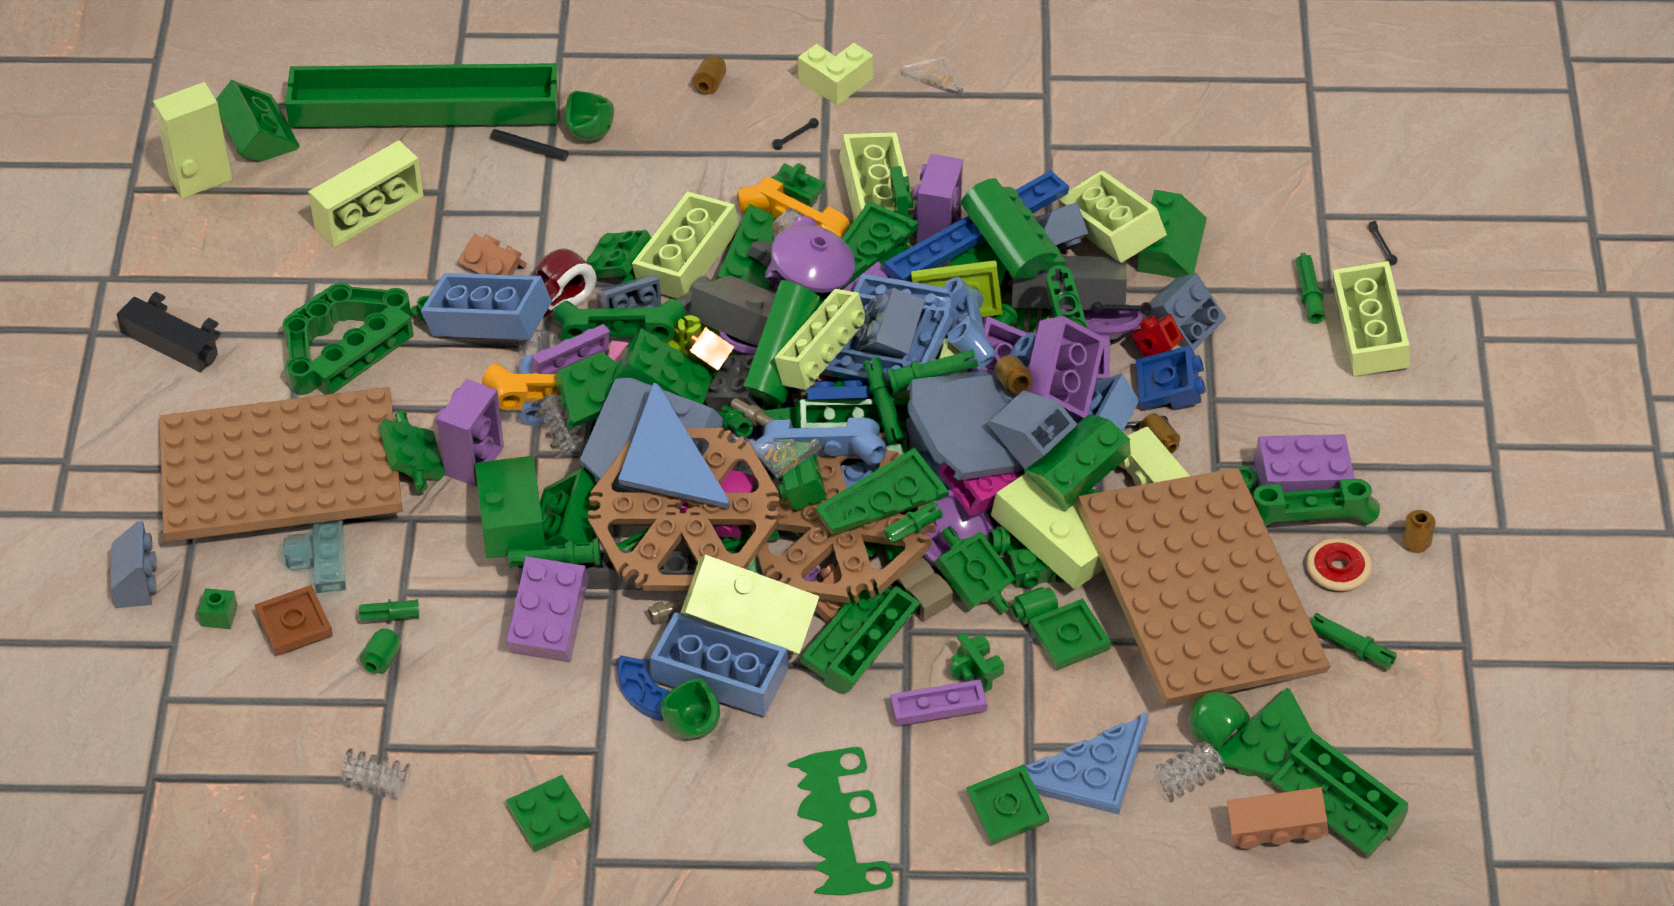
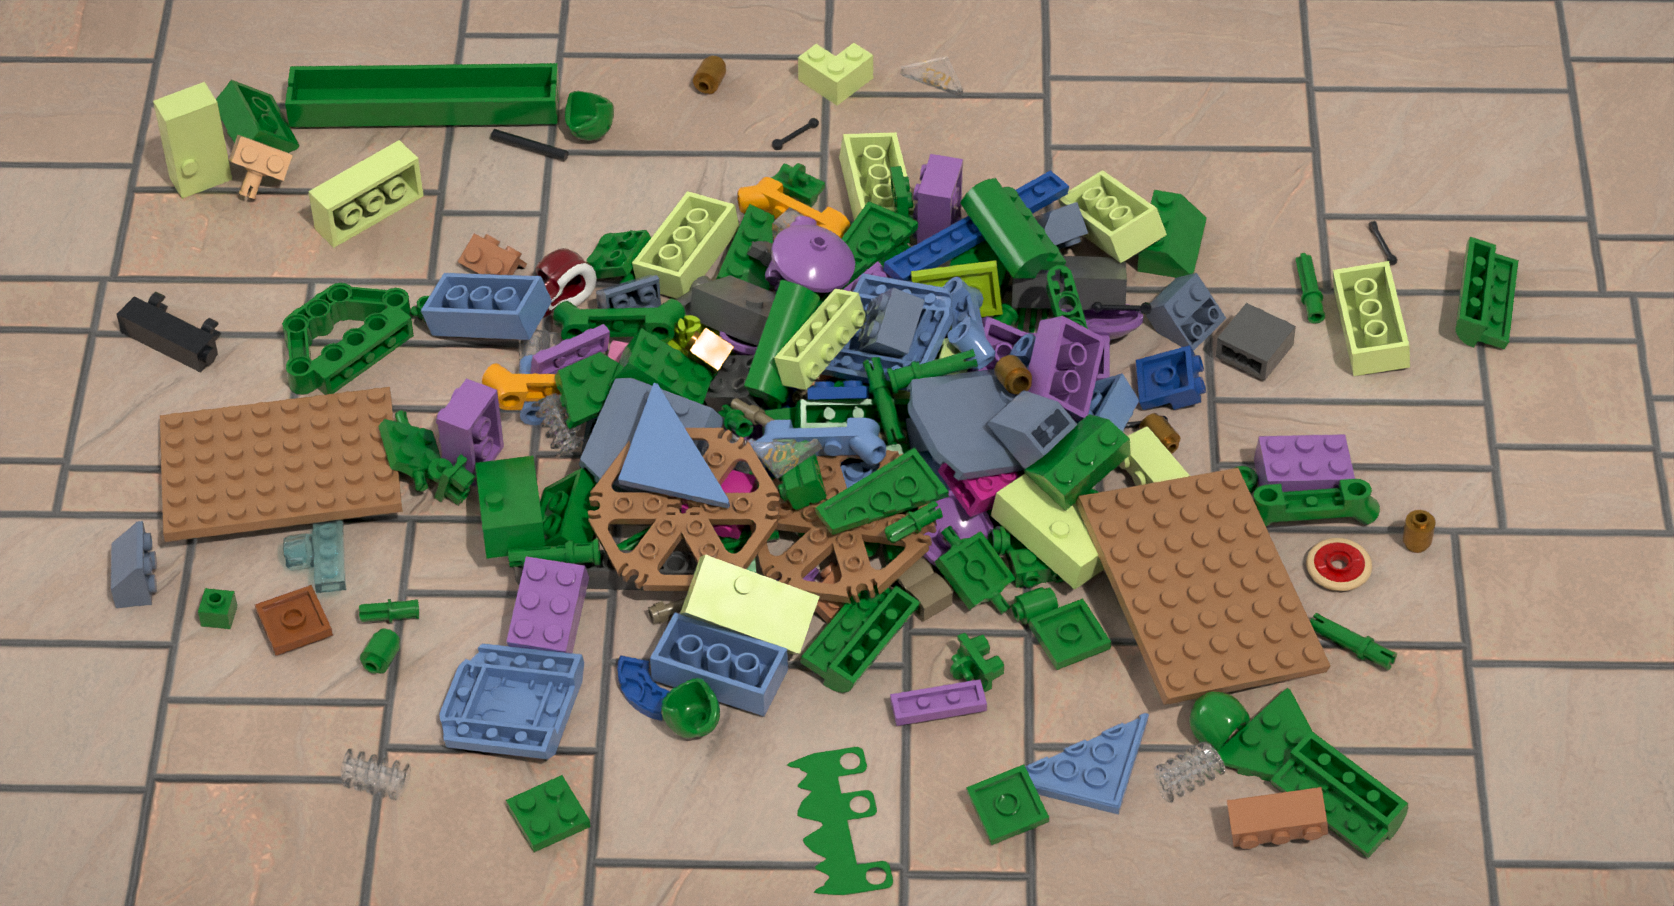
(259, 162): none -> light nougat brick
(452, 480): none -> green hips
(511, 701): none -> medium blue wedge
(1157, 335): red brick -> none
(1255, 341): none -> dark grey brick
(1486, 295): none -> green brick

